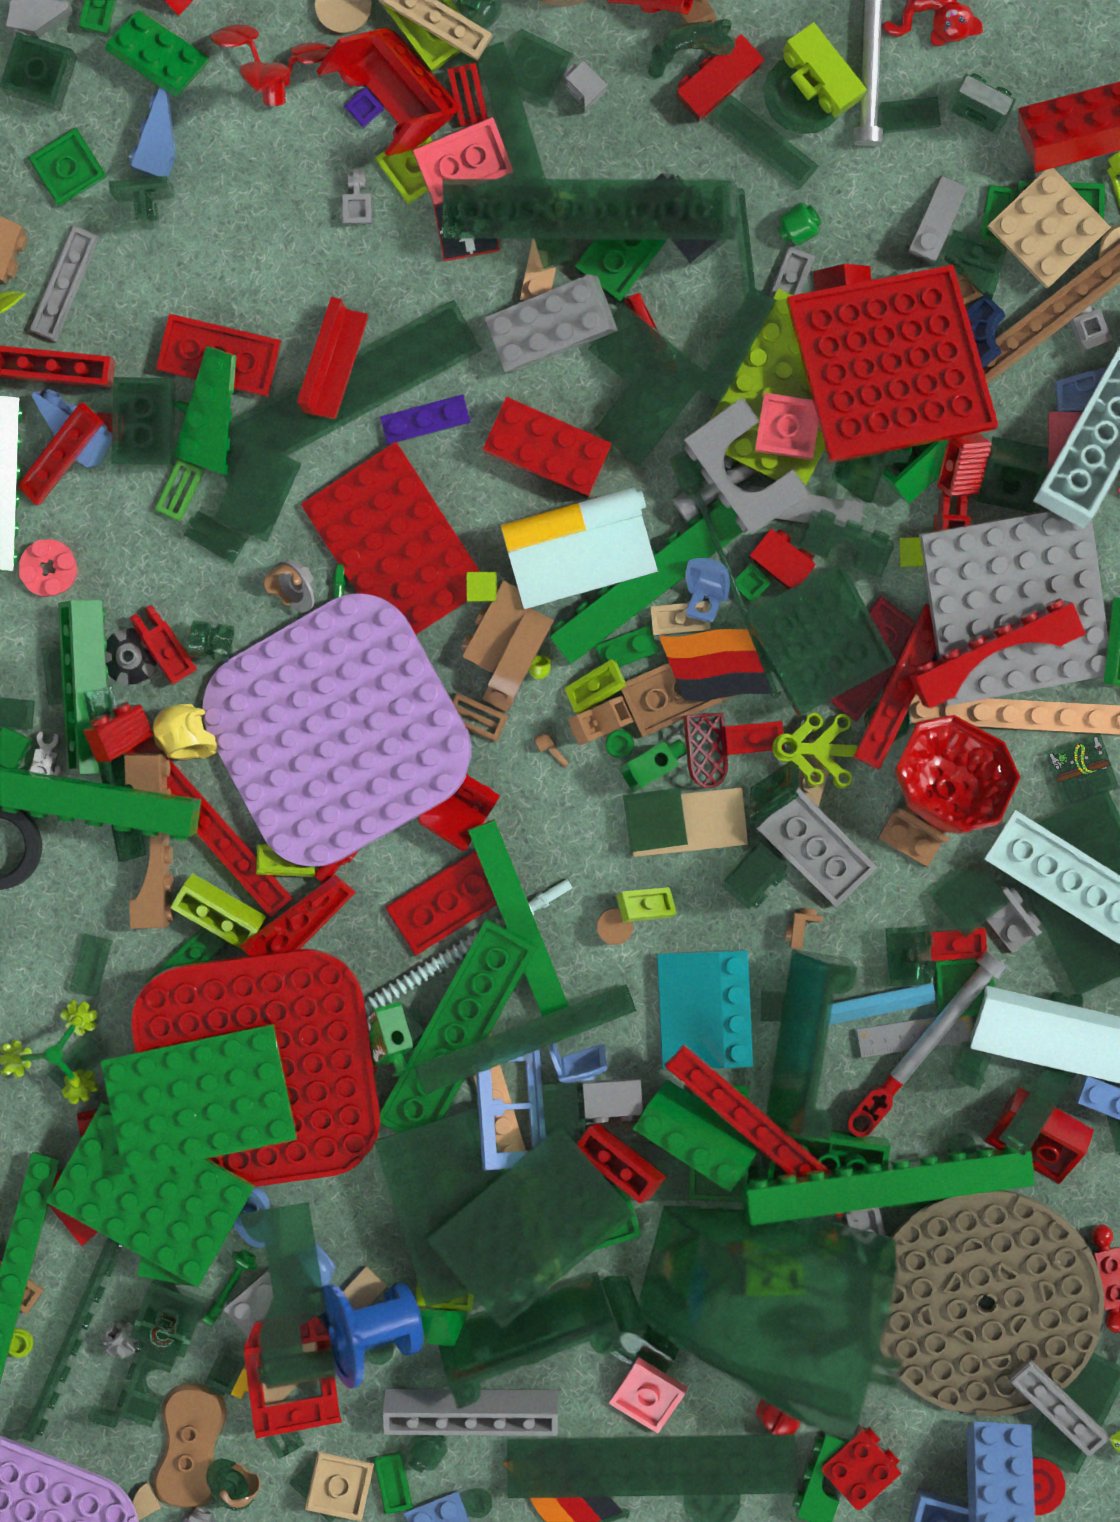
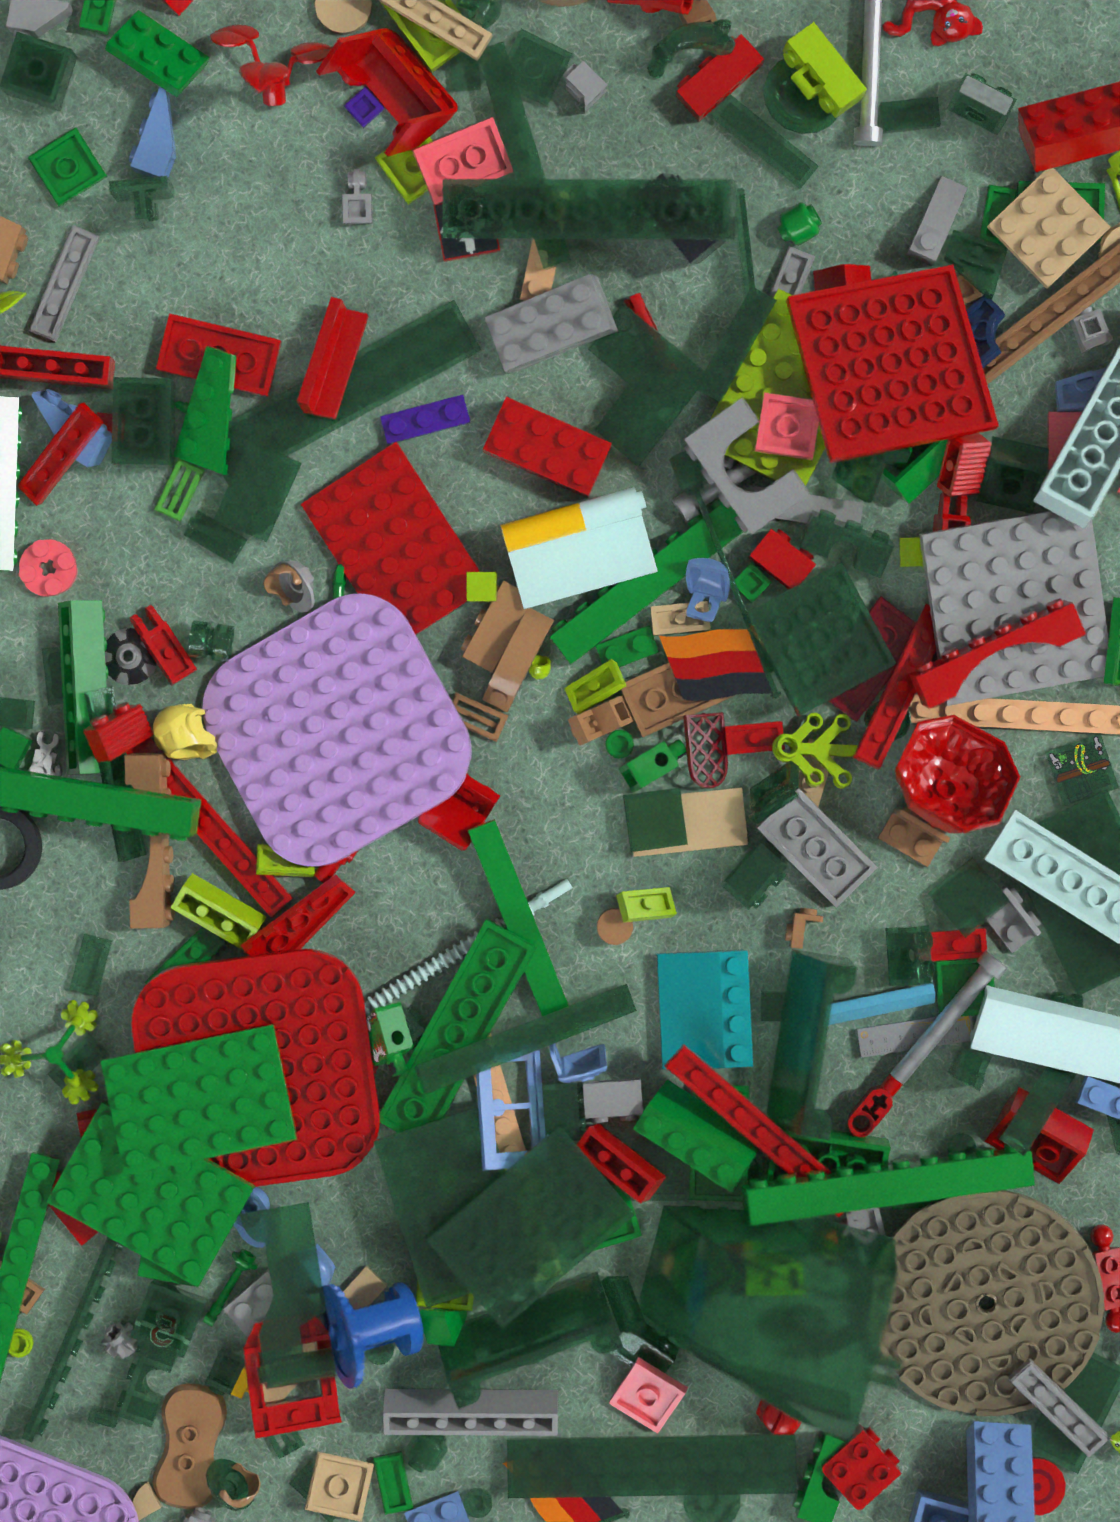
(443, 904): red tile -> none
(462, 69): red tile -> none
(545, 742): medium nougat hand -> none
(618, 262): green plate -> none

